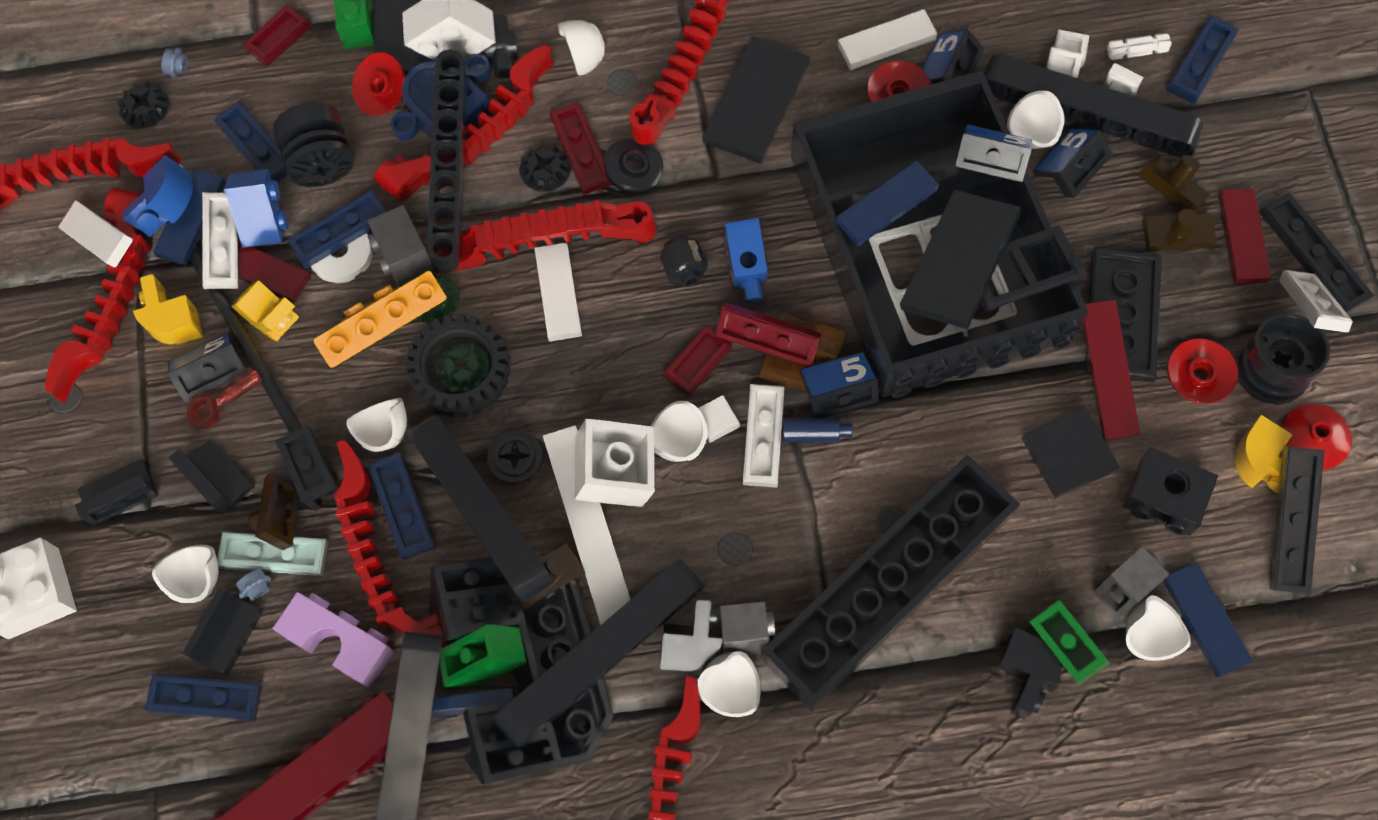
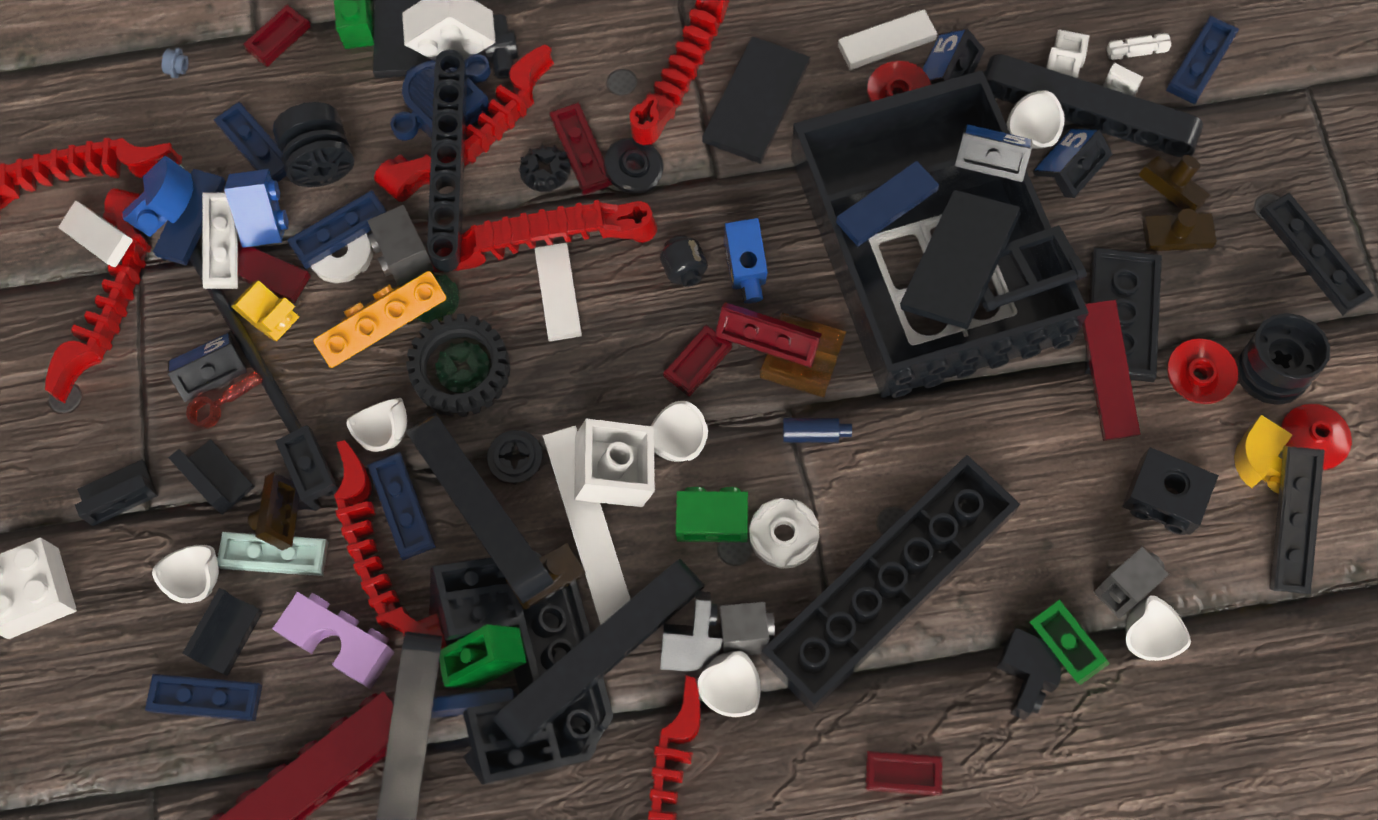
(144, 116): black gear -> none
(167, 320): yellow brick -> none
(254, 585): sand blue plate -> none
(378, 84): red dish -> none
(584, 43): white helmet -> none
(712, 515): none -> green brick
(719, 418): white tile -> none
(763, 435): white tile -> none
(784, 553): none -> white tile
(840, 385): panel -> none
(903, 773): none -> dark red tile
(1070, 452): black tile -> none
(1207, 620): dark blue tile -> none
(1244, 236): dark red tile -> none
(1315, 301): white tile -> none

